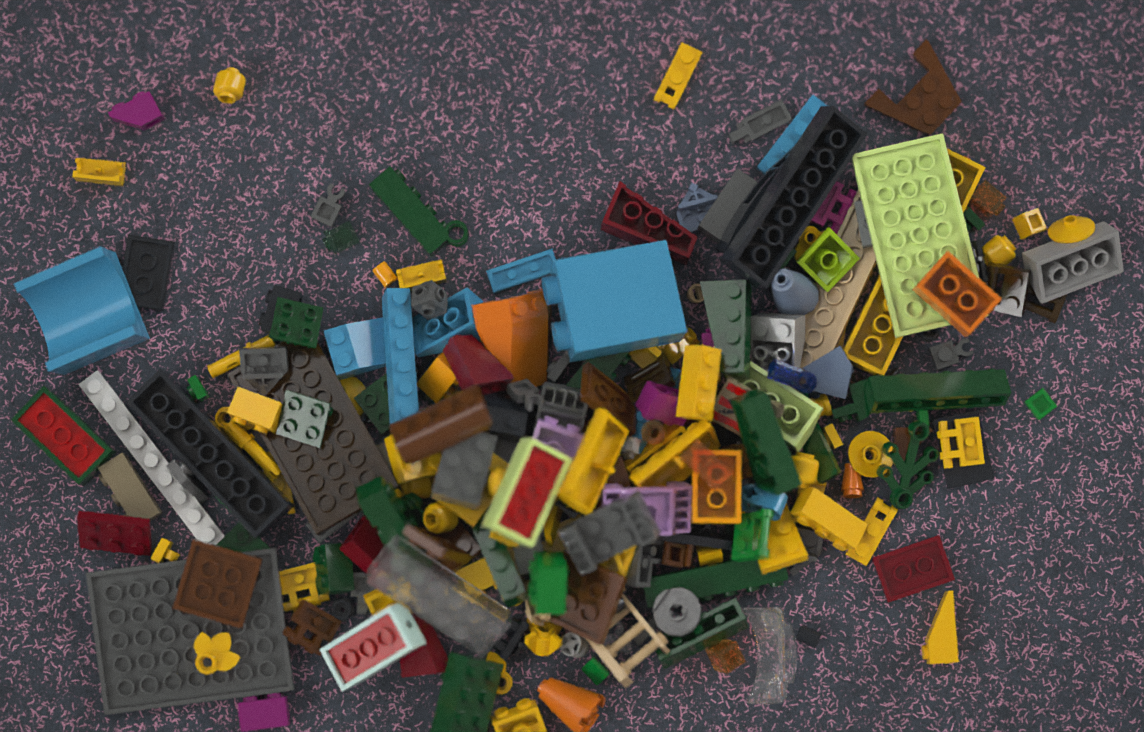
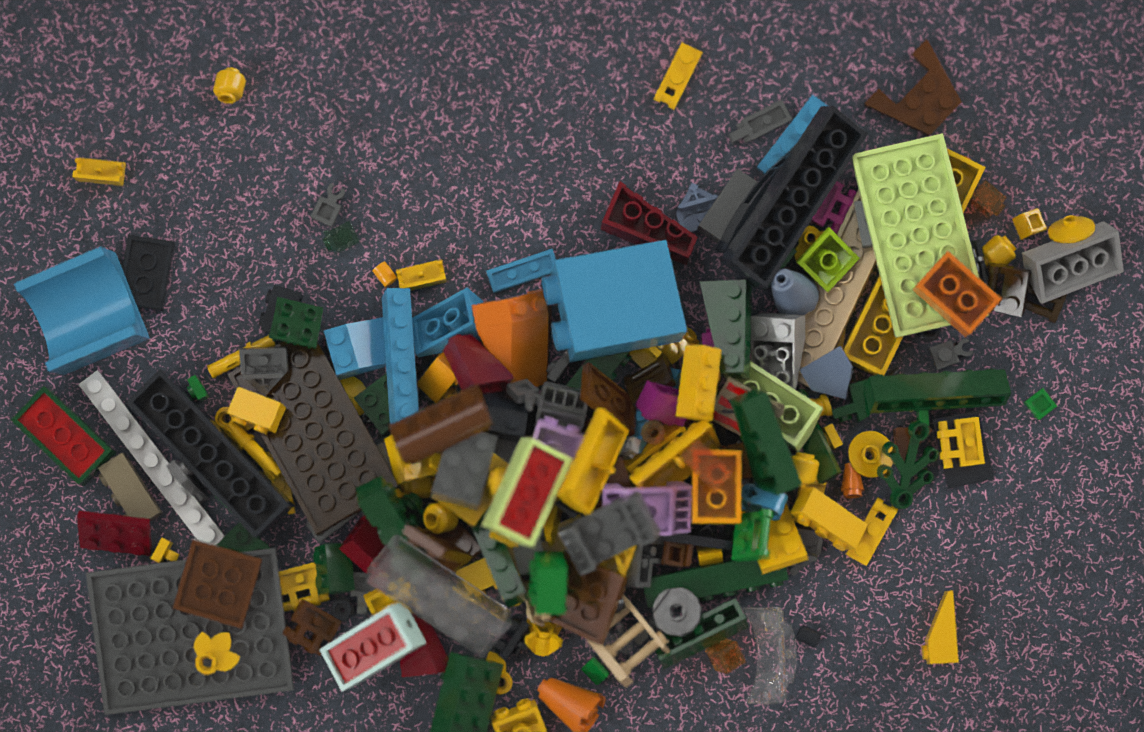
(138, 113): magenta slope -> none
(264, 713): magenta brick -> none
(303, 418): hinge -> none
(413, 214): dark green hinge -> none
(429, 300): dark grey brick -> none
(569, 643): light grey wheel -> none
(698, 291): tan hinge -> none
(791, 375): clear blue piece -> none
(913, 568): dark red plate -> none
(972, 219): dark green tile -> none

